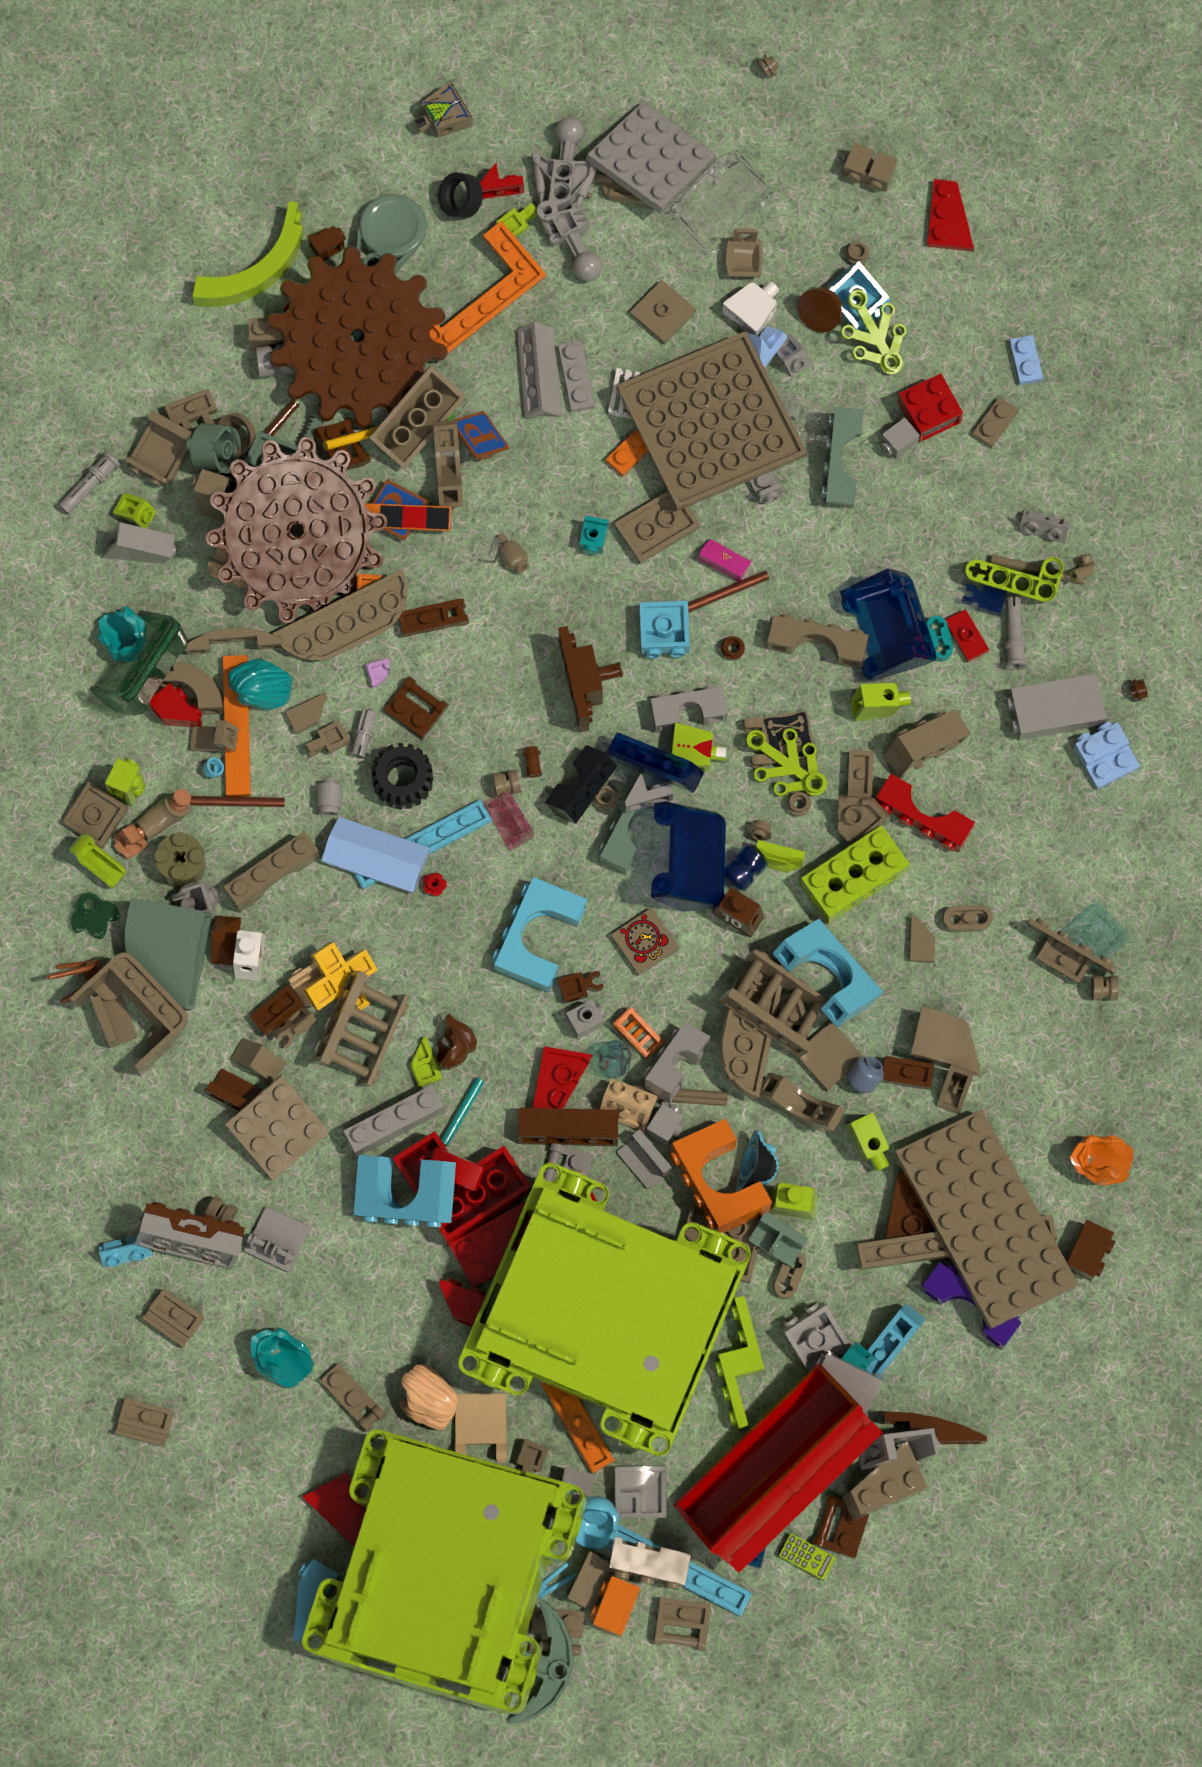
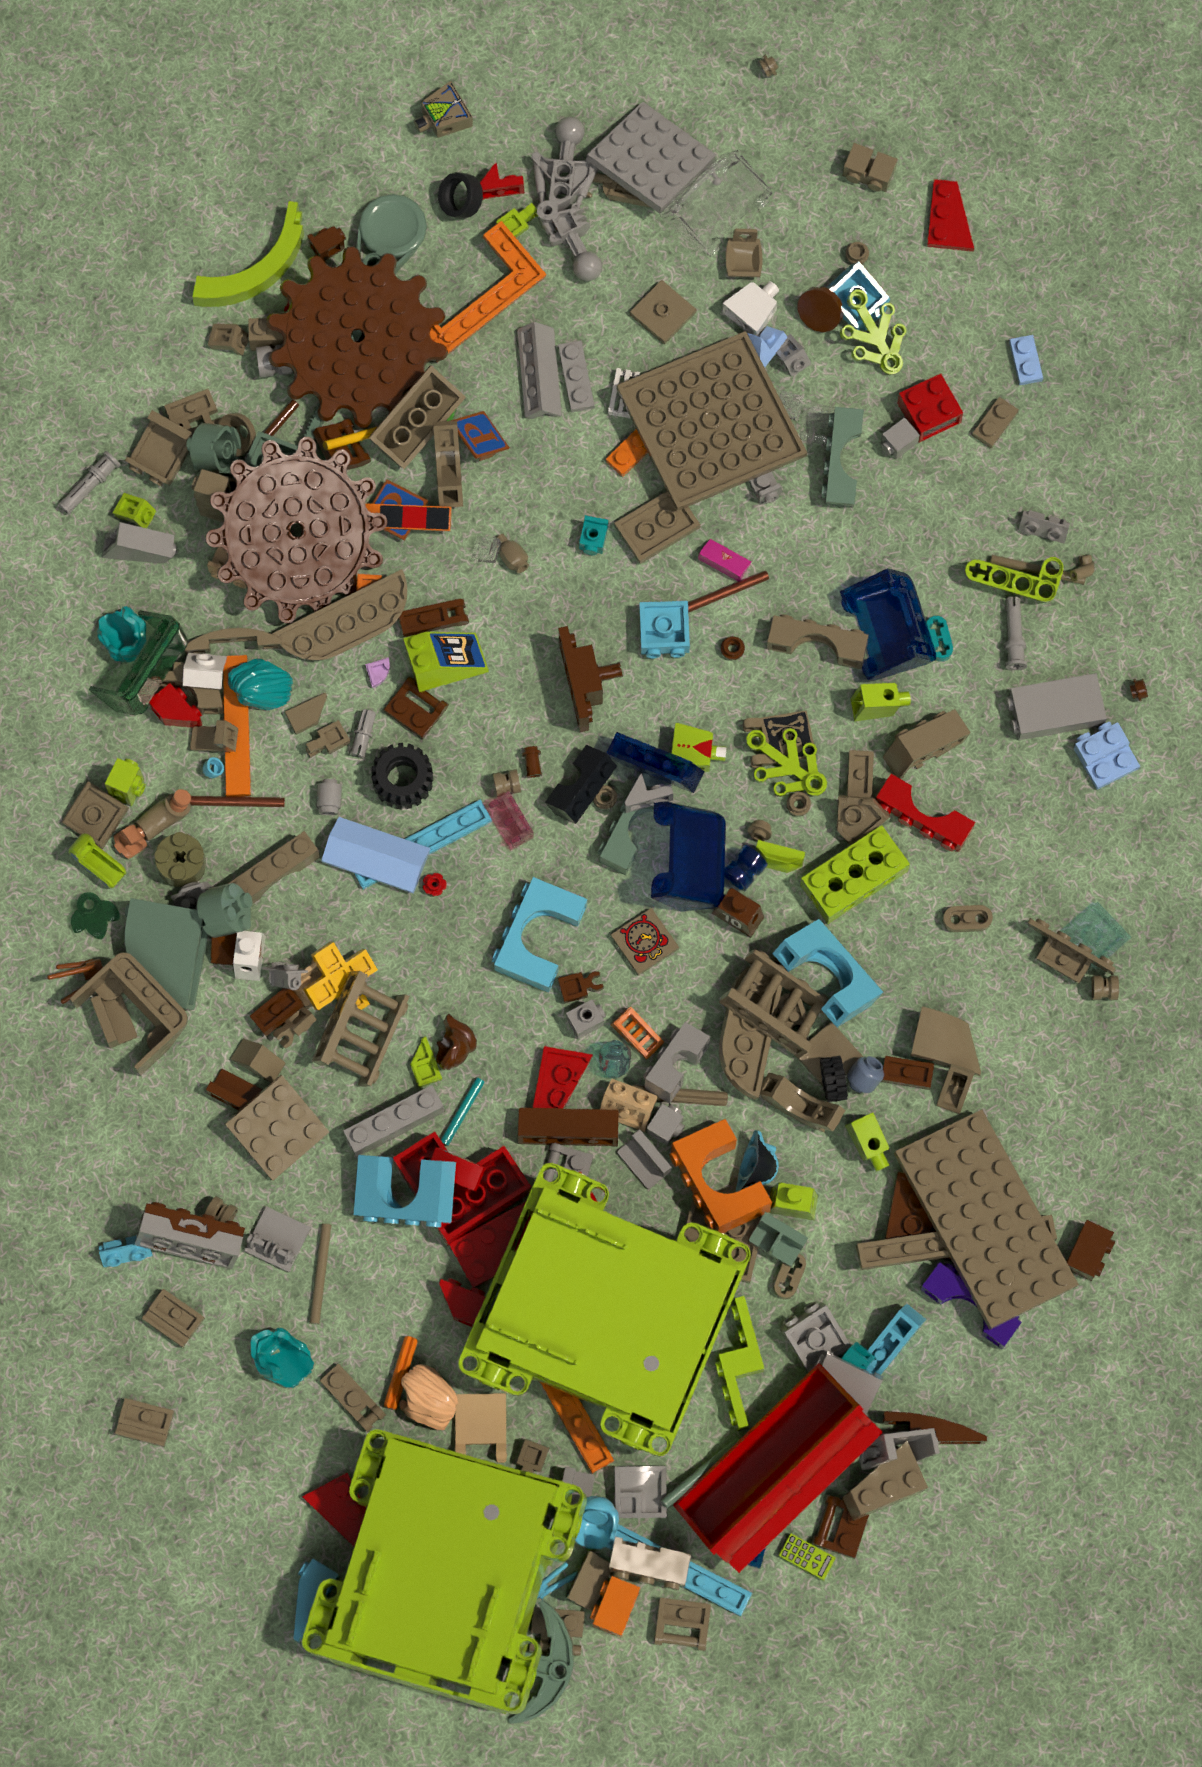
(203, 670): none -> white piece
(225, 910): none -> sand green brick
(228, 338): none -> dark tan bracket
(285, 975): none -> light grey hinge
(320, 1274): none -> dark tan bar
(402, 1367): none -> orange axle
(444, 658): none -> lime slope
(680, 1490): none -> sand green bar
(708, 702): light grey arch -> none
(833, 1079): none -> black tyre
(921, 943): dark tan tile -> none
(966, 636): red plate -> none
(989, 599): clear blue plate -> none
(1110, 1159): orange hair -> none

